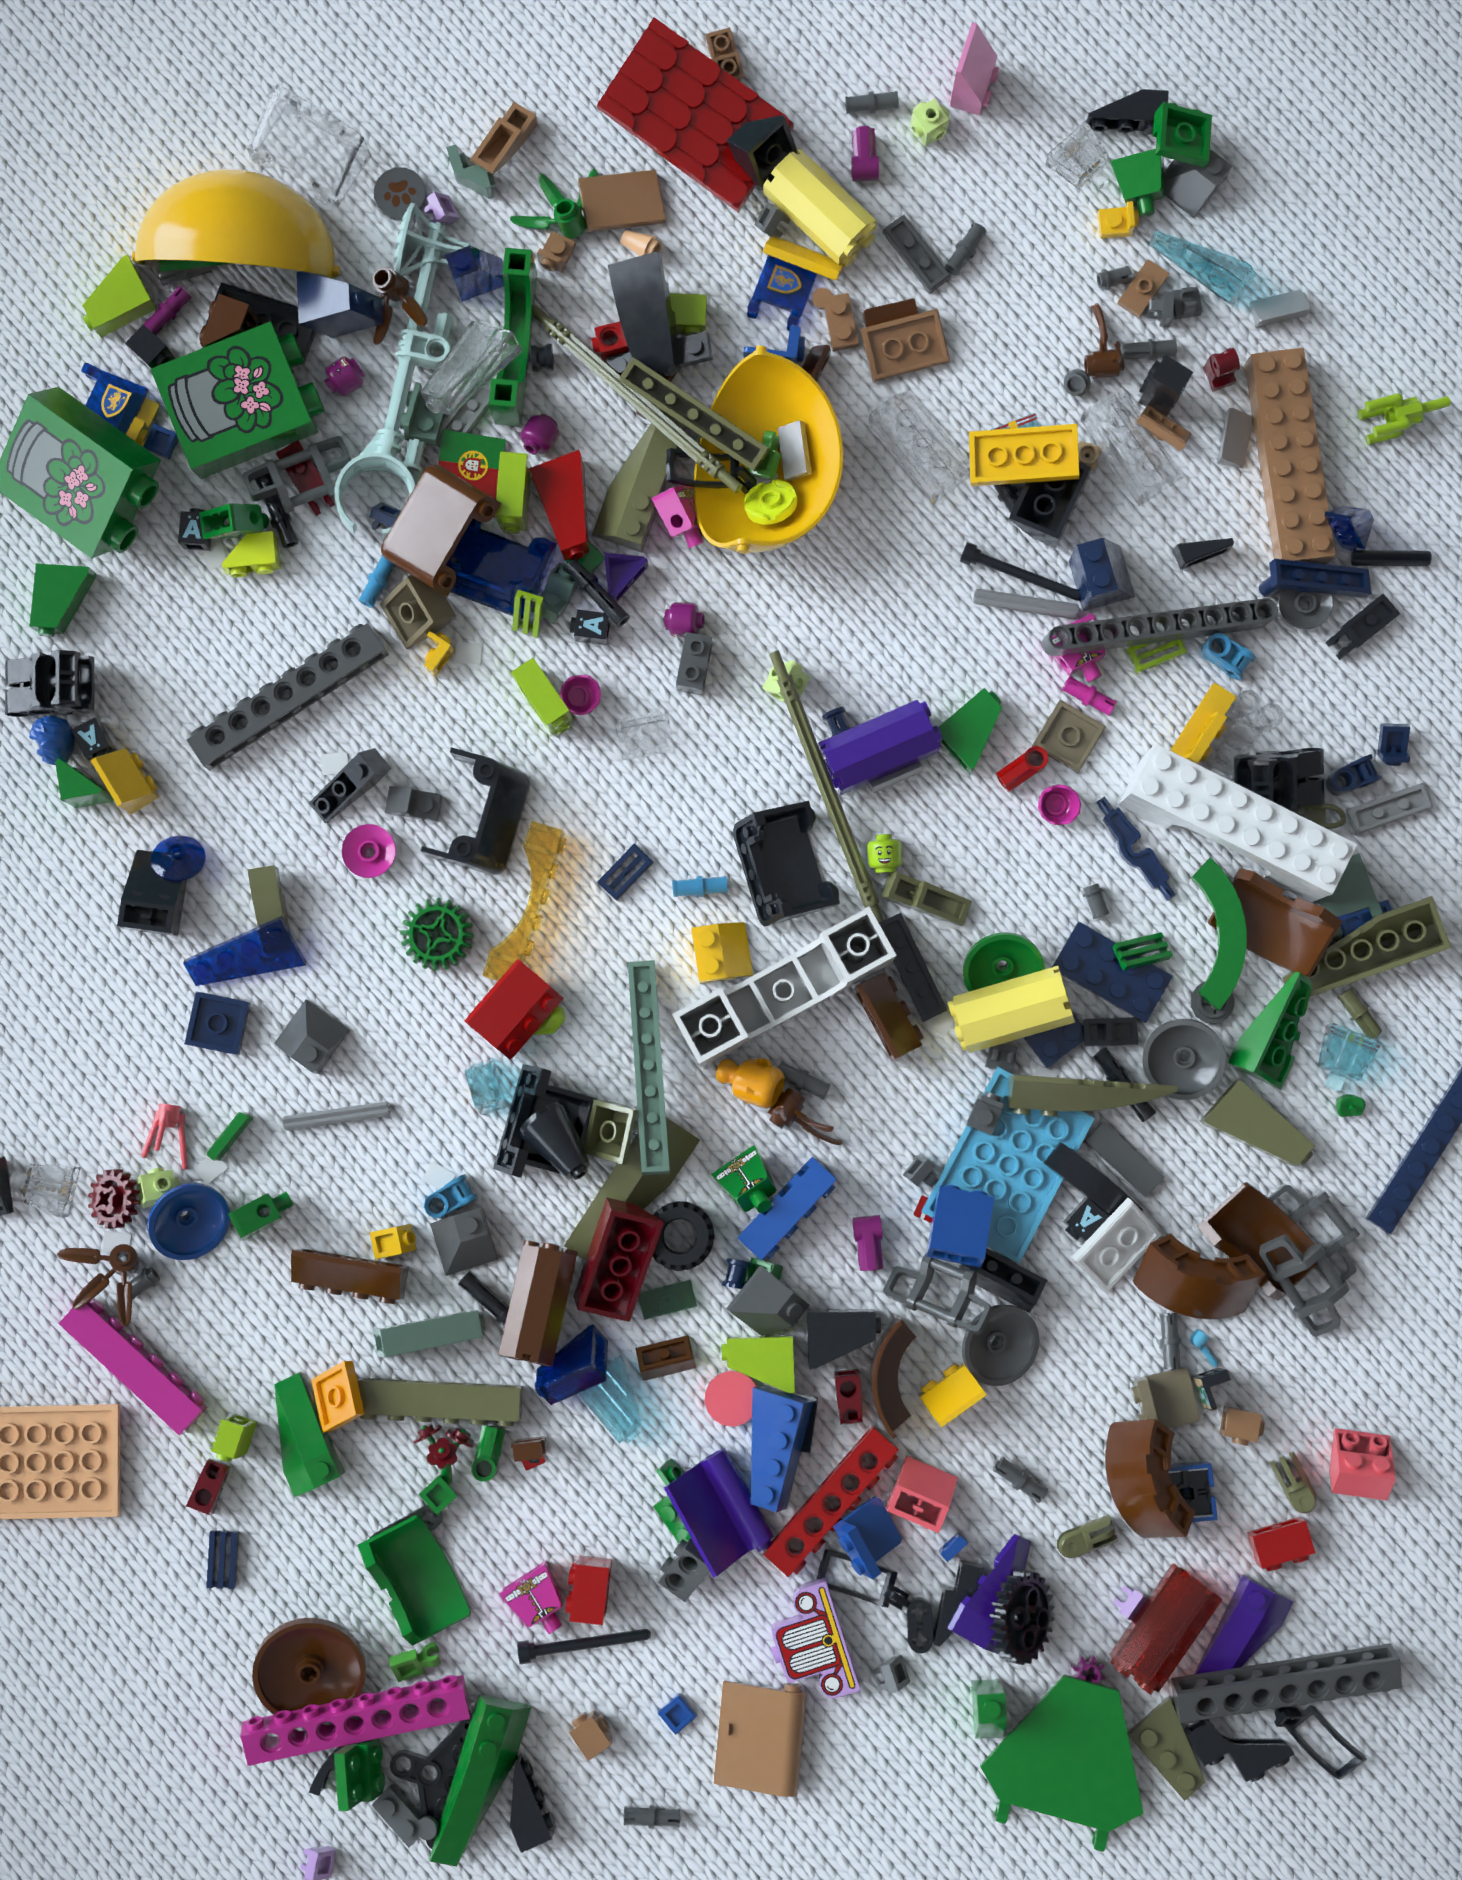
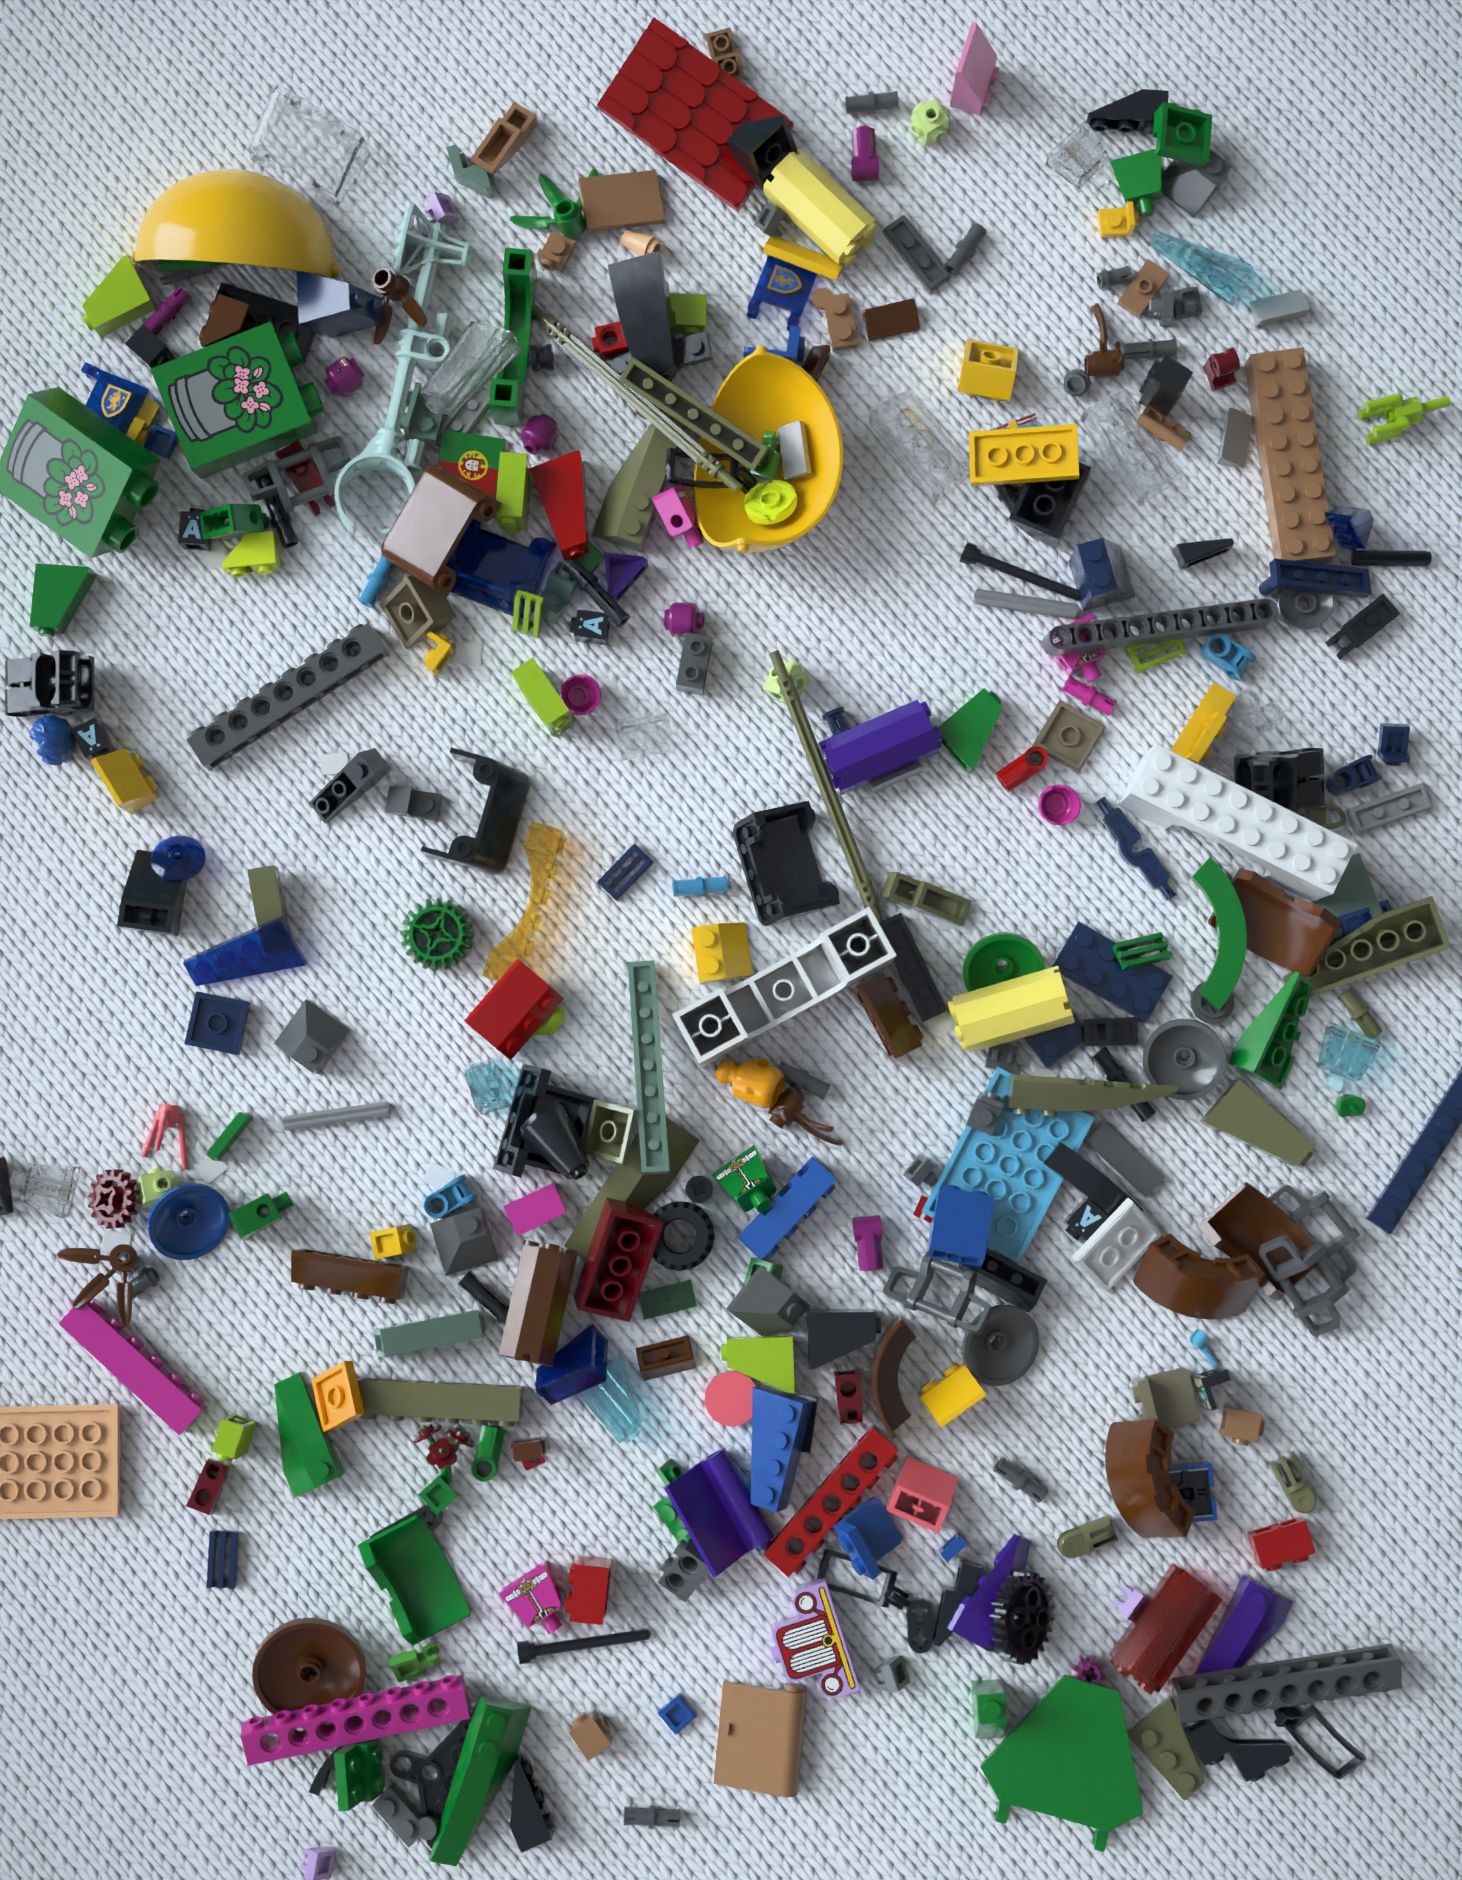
(77, 788): green slope -> none
(355, 848): dark pink dish -> none
(383, 514): dark blue tile -> none
(397, 190): dark grey tile -> none
(475, 271): clear blue slope -> none
(535, 1209): none -> dark pink panel
(702, 1187): none -> black wheel
(736, 1273): dark blue bush -> none
(884, 853): lime head -> none
(905, 345): medium nougat tile -> none
(988, 370): none -> yellow slope
(1093, 451): tan plate -> none
(1096, 900): dark grey pin -> none
(1170, 1341): dark grey pin -> none
(1361, 1464): coral slope -> none

